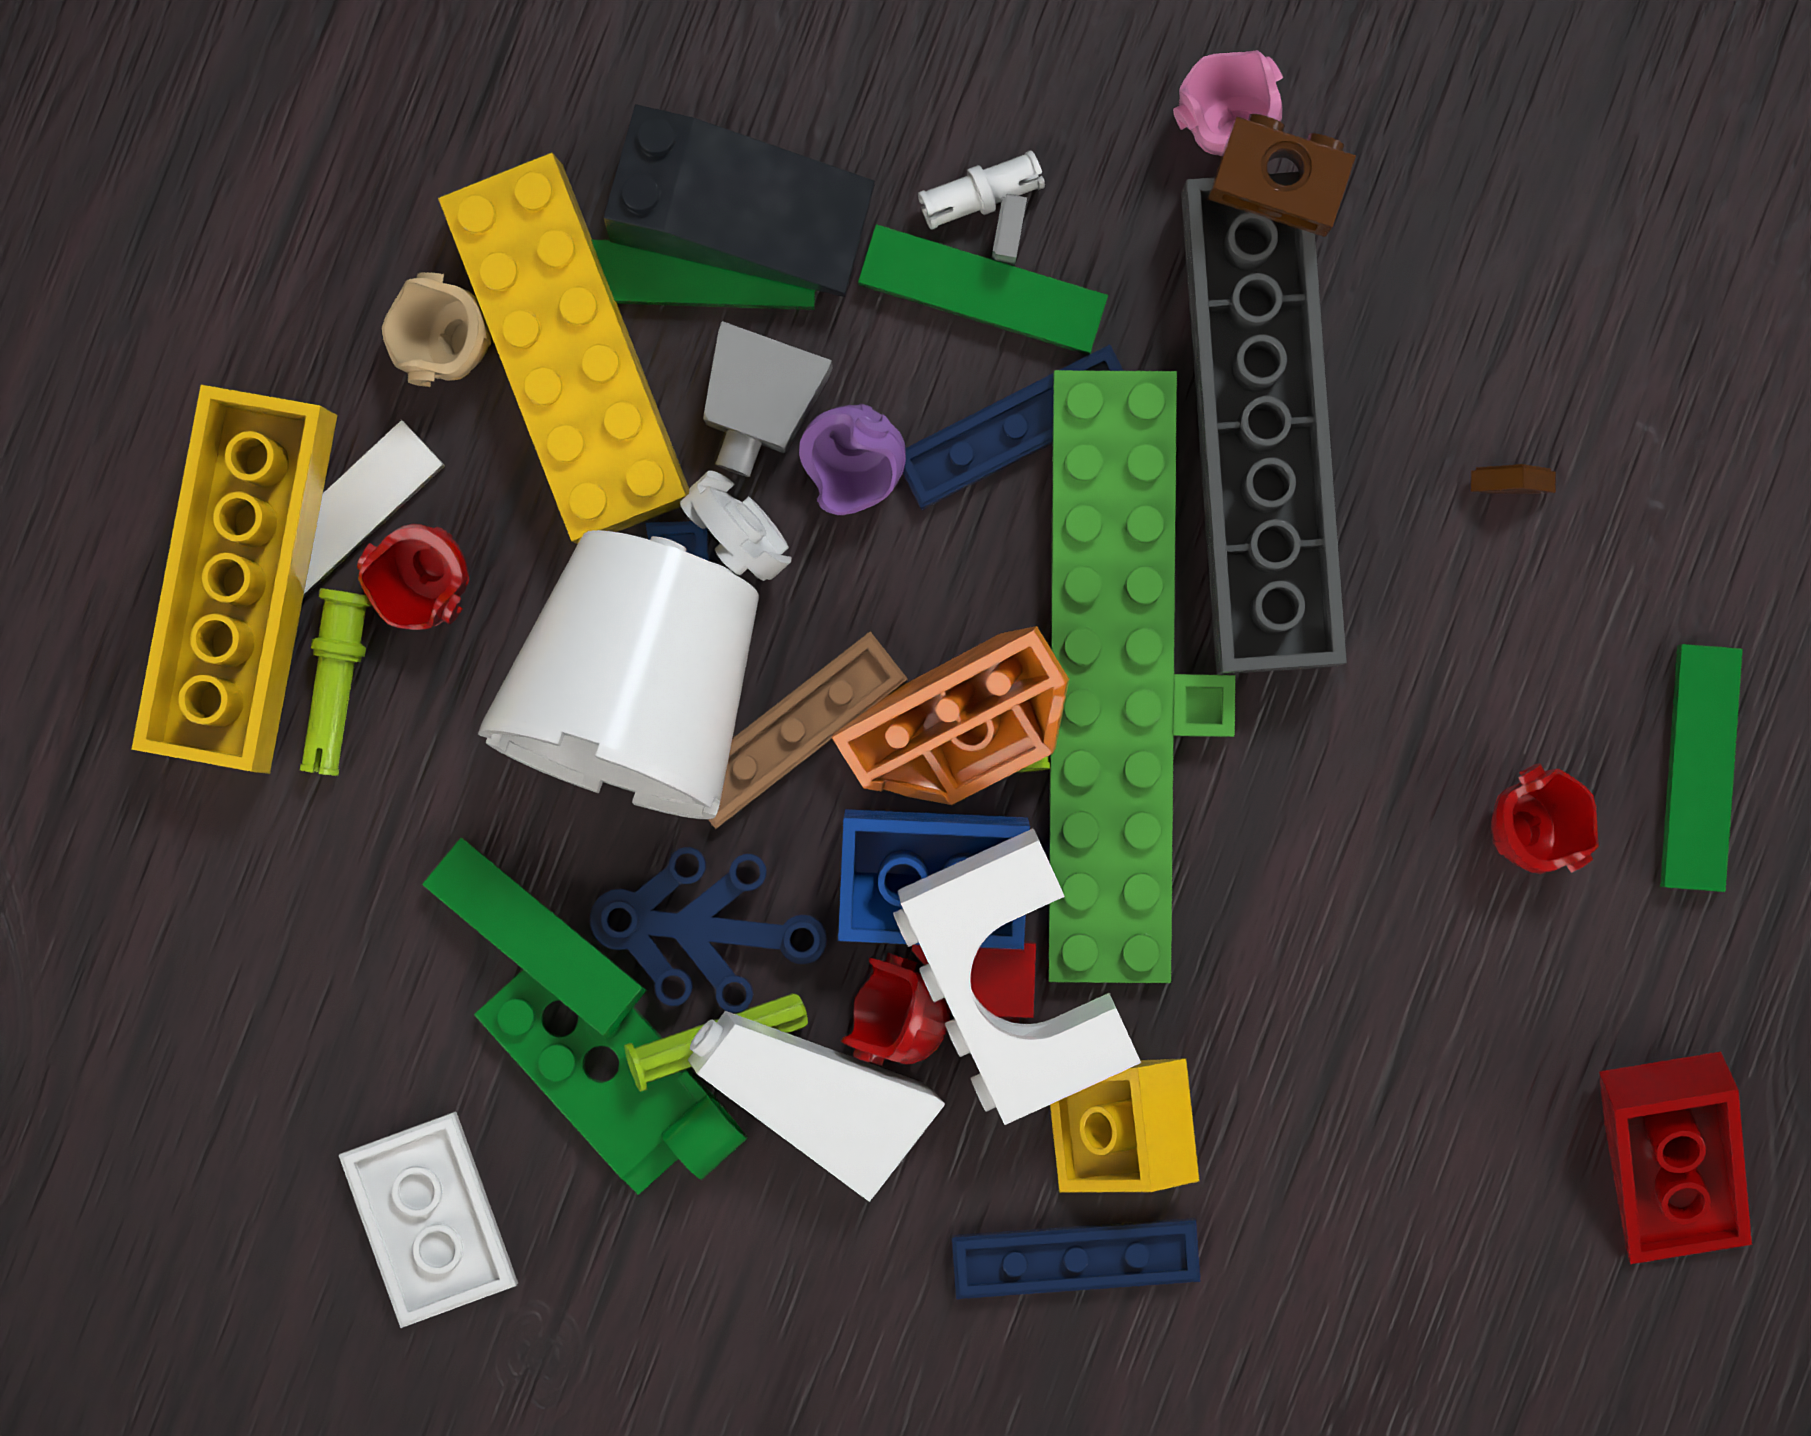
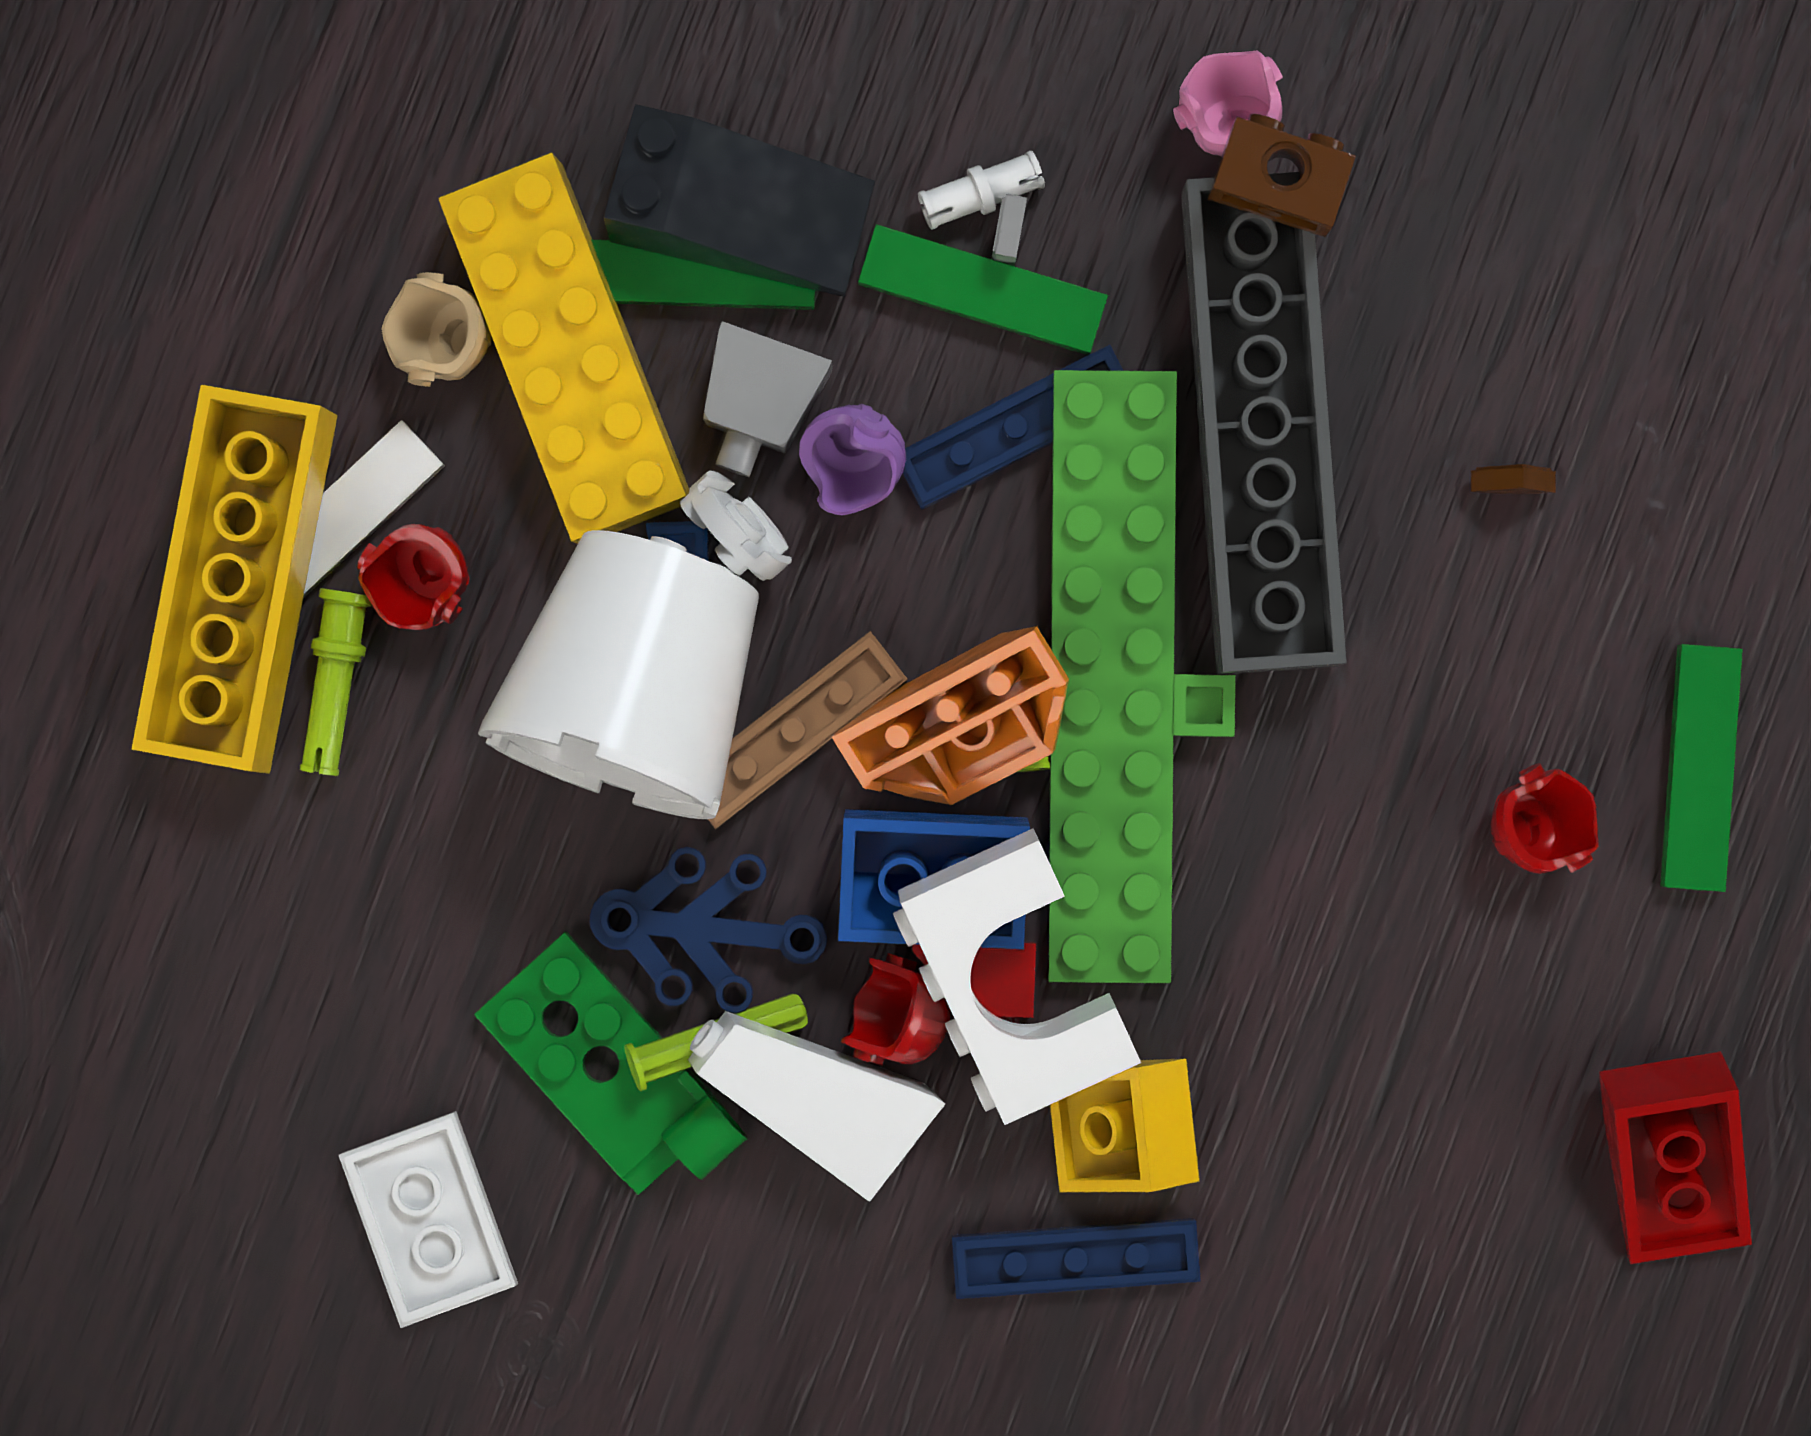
(534, 938): green tile -> none

